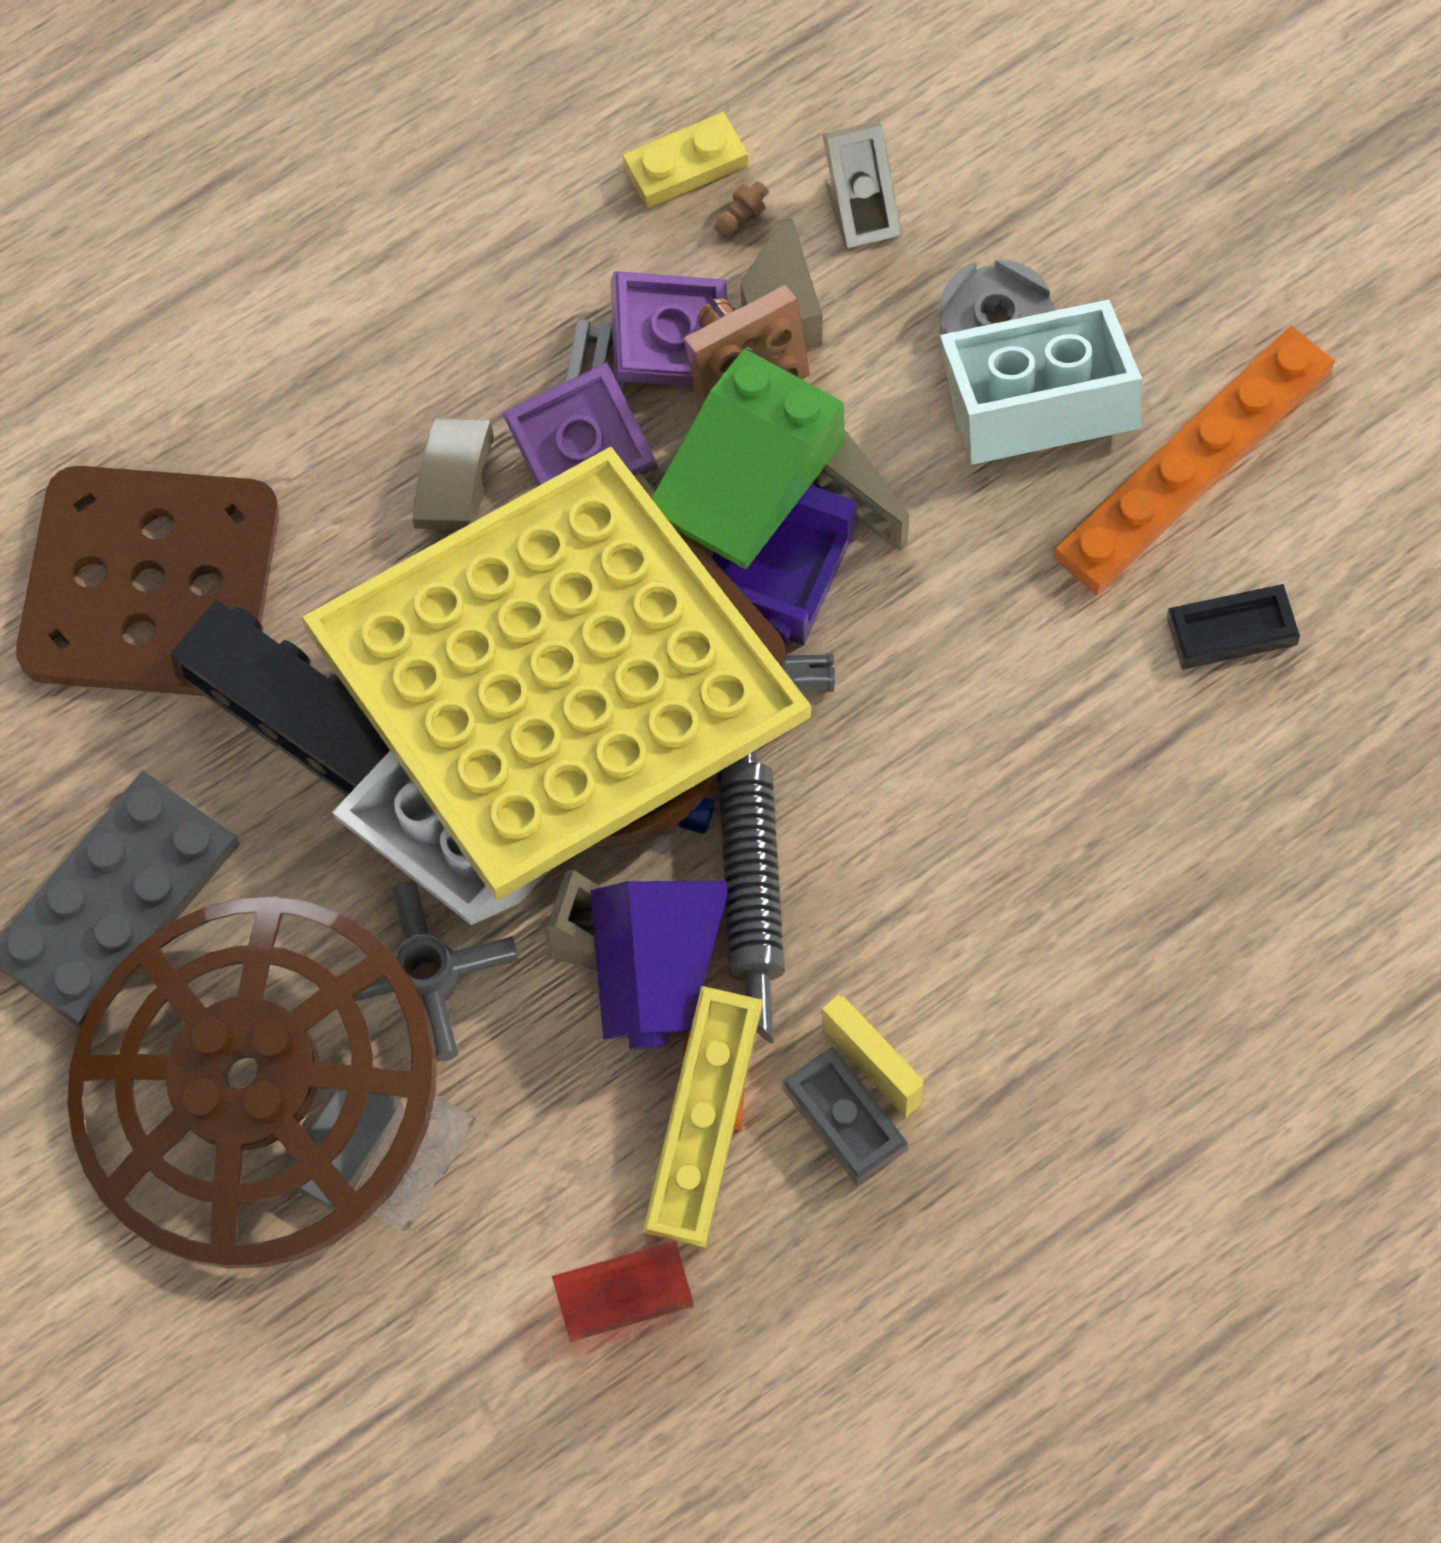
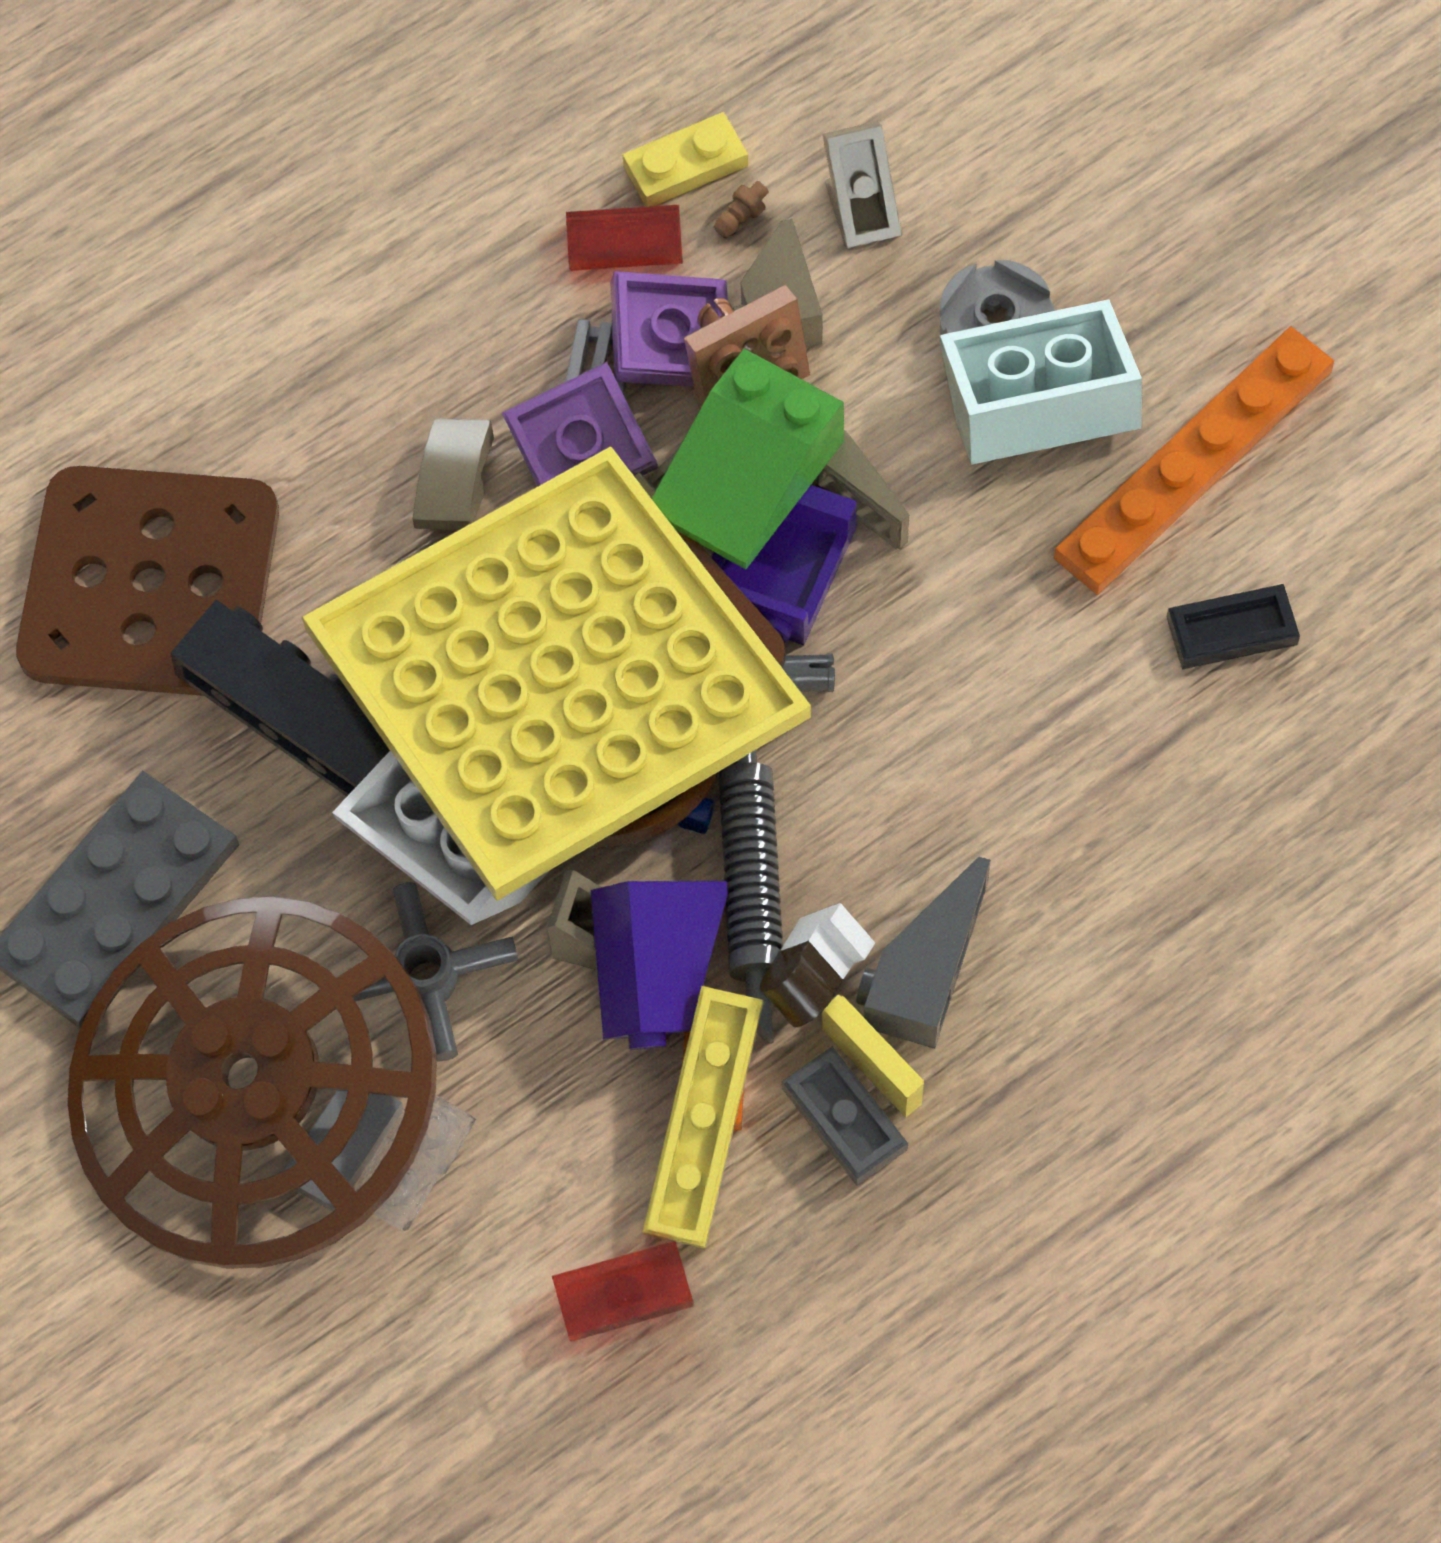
(624, 237): none -> clear red tile
(814, 963): none -> leg
(922, 964): none -> dark grey slope

